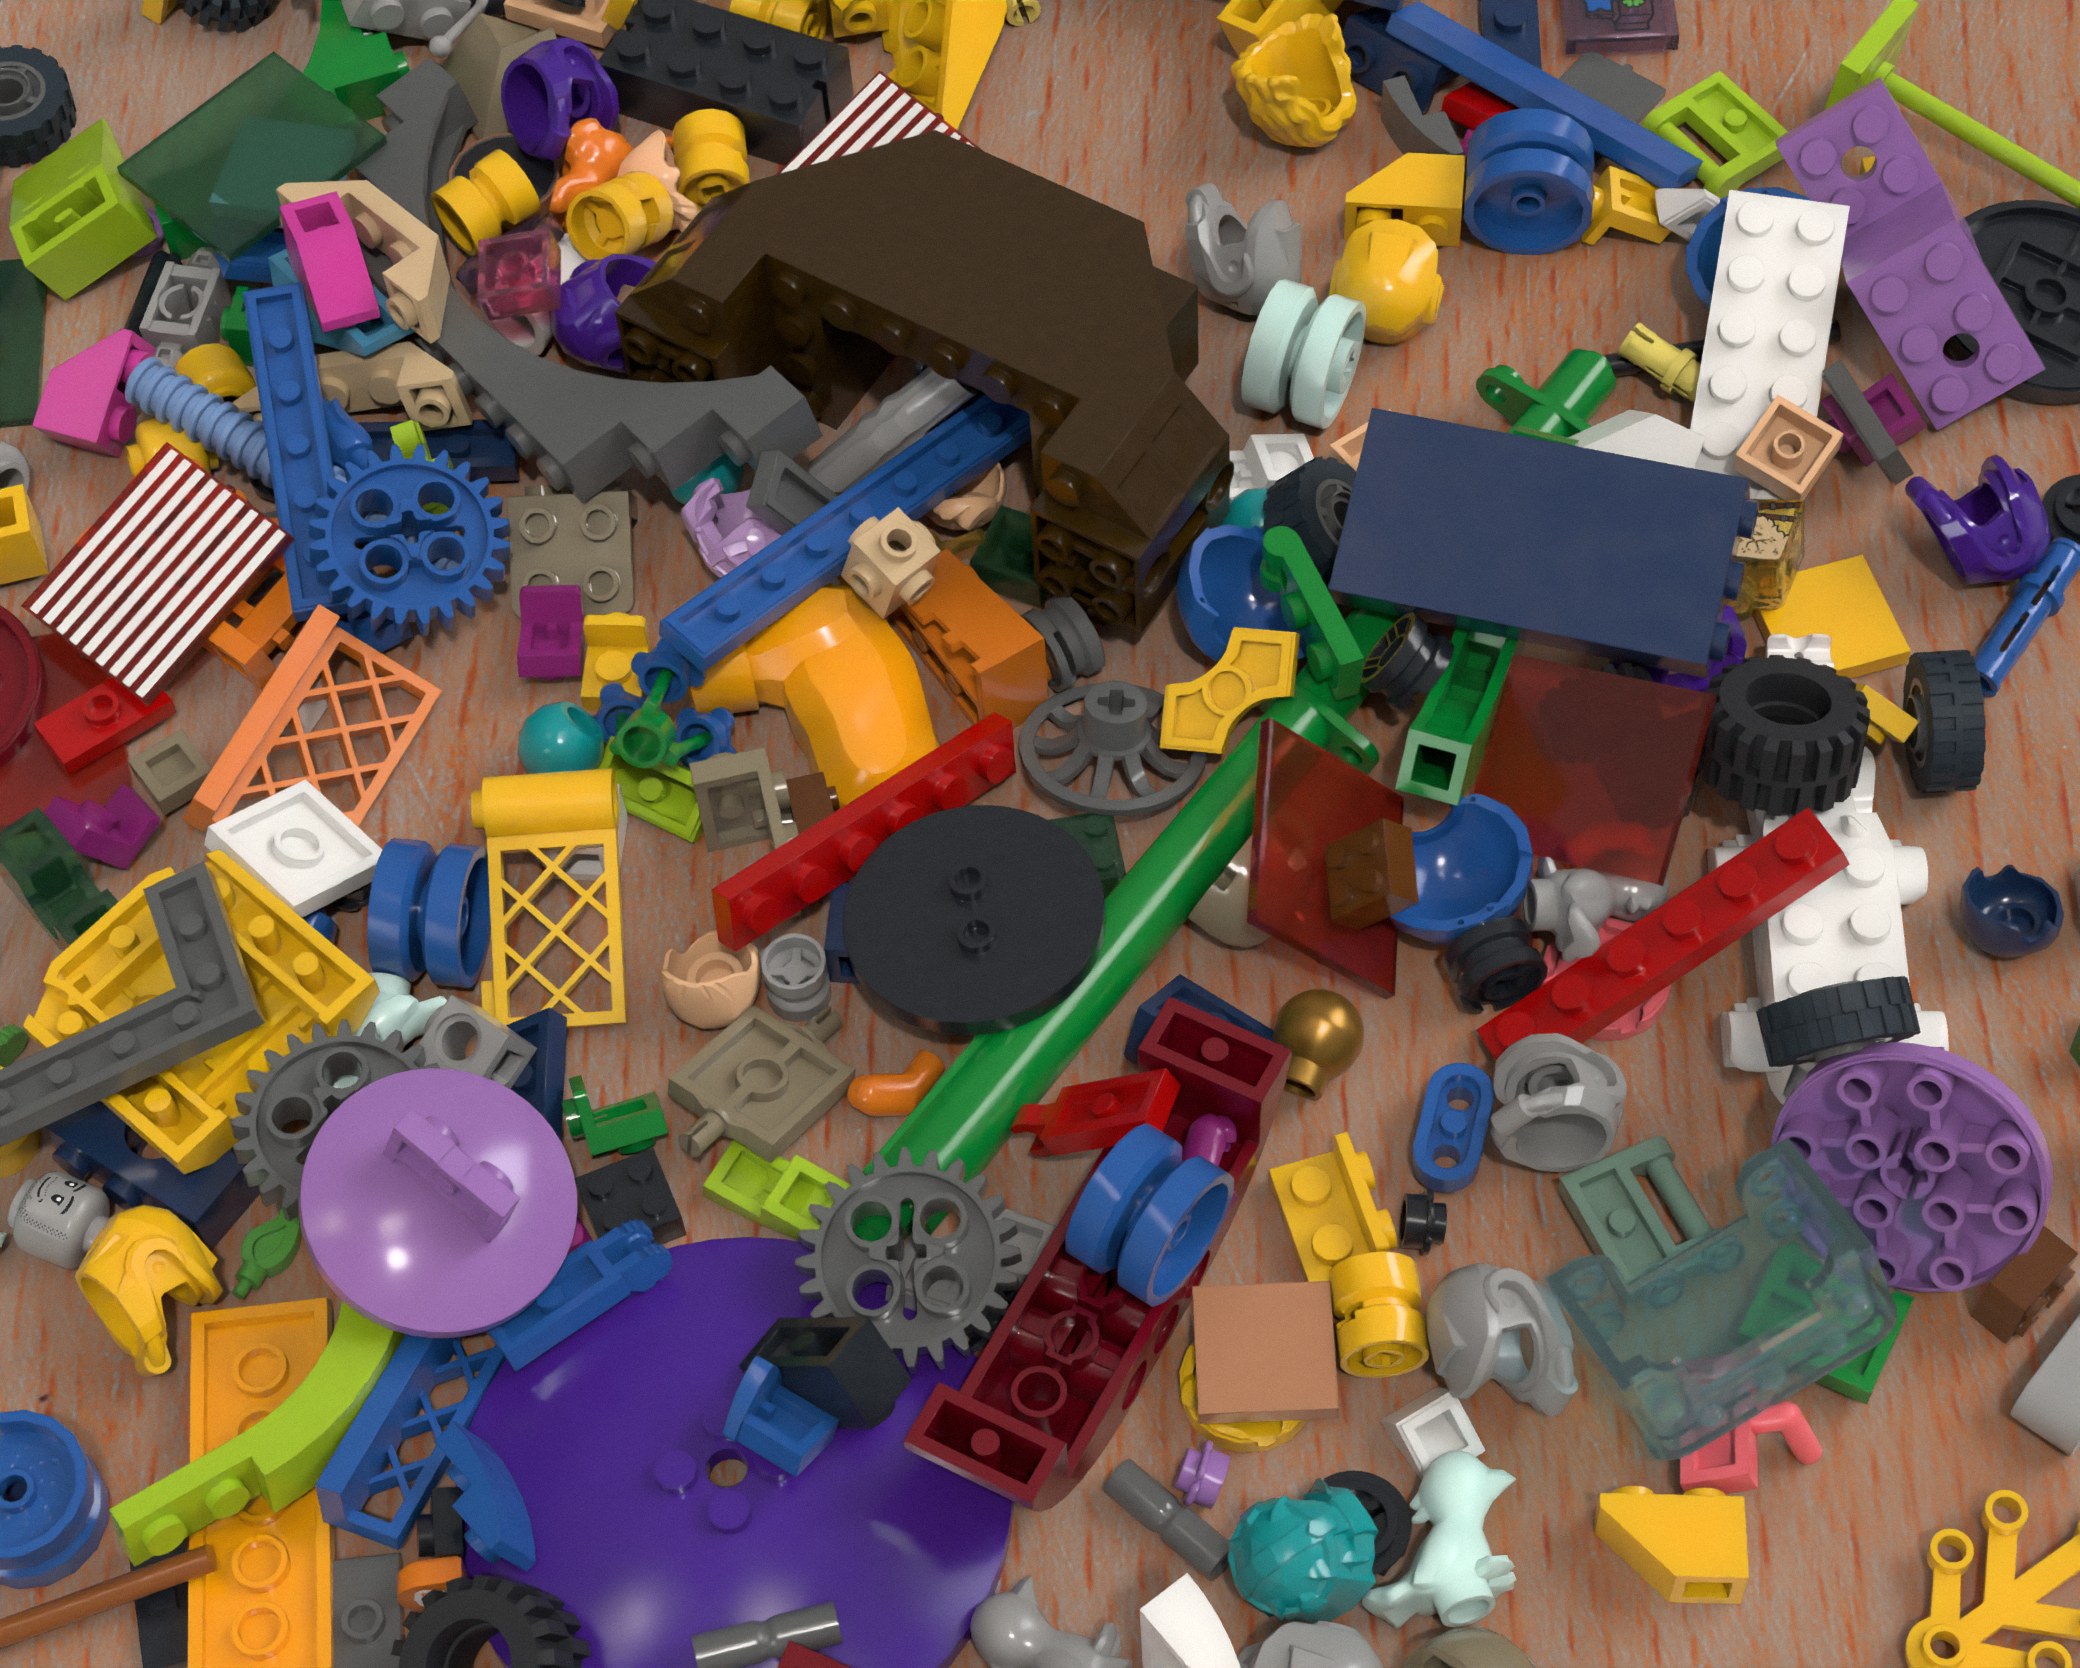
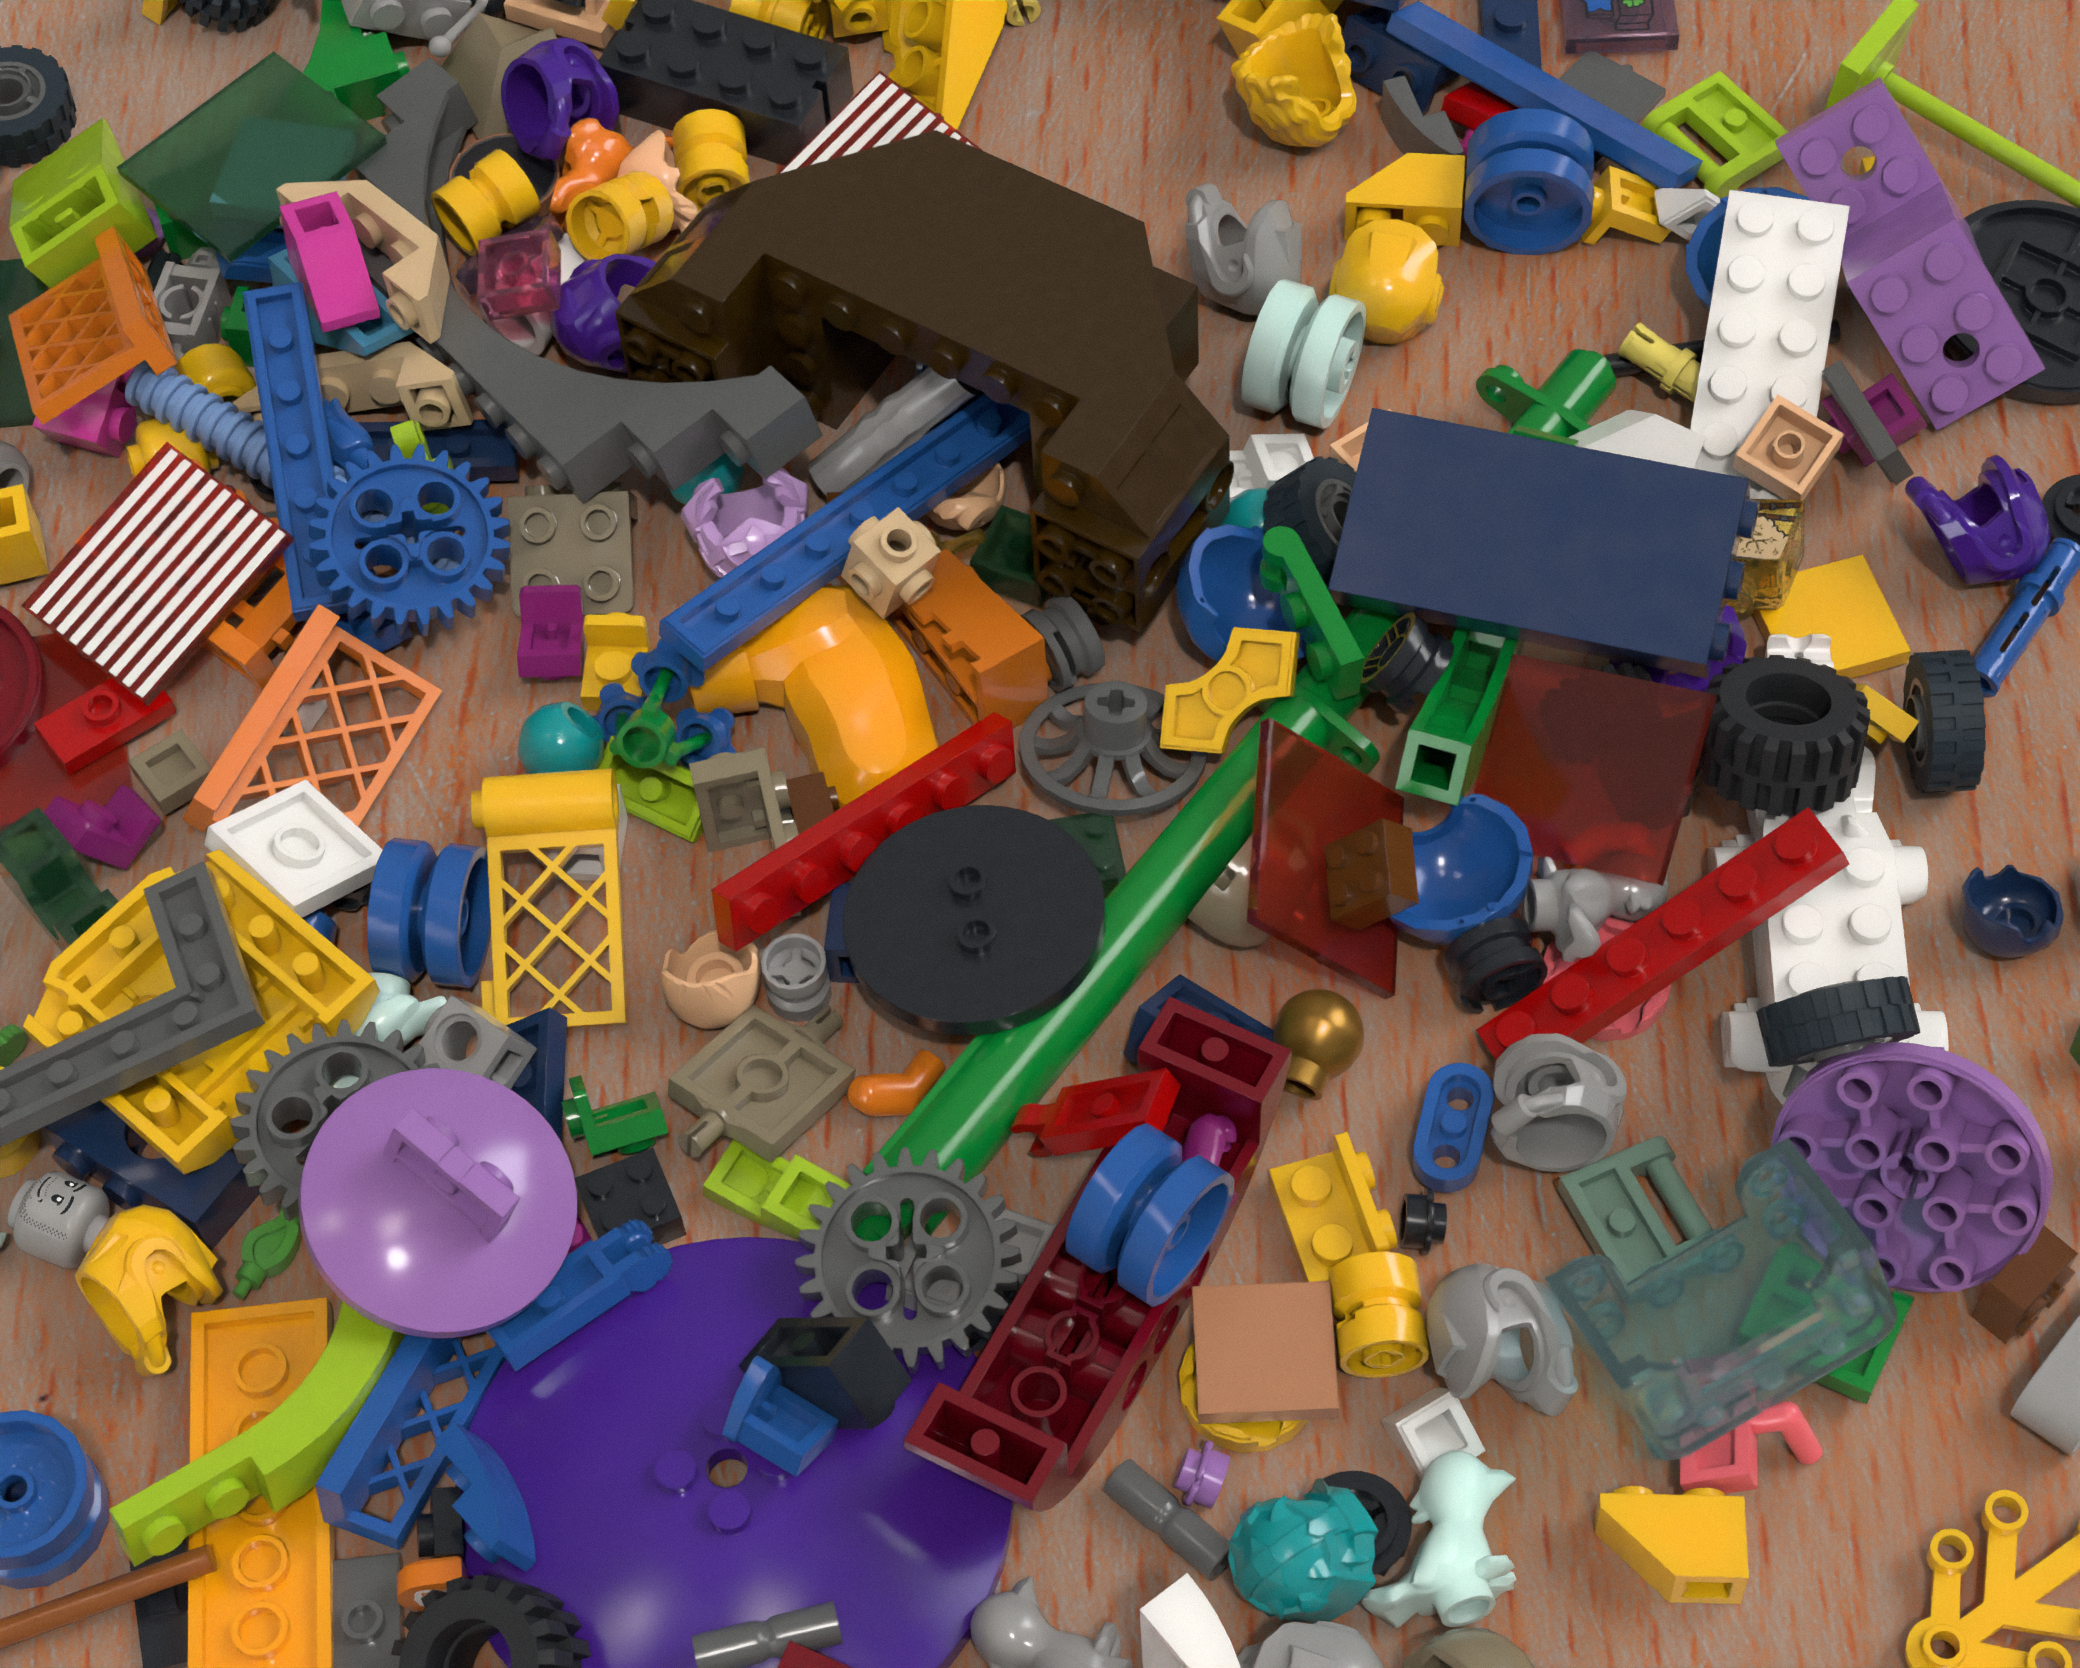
(126, 310): none -> orange fence
(785, 492): dark grey tile -> none

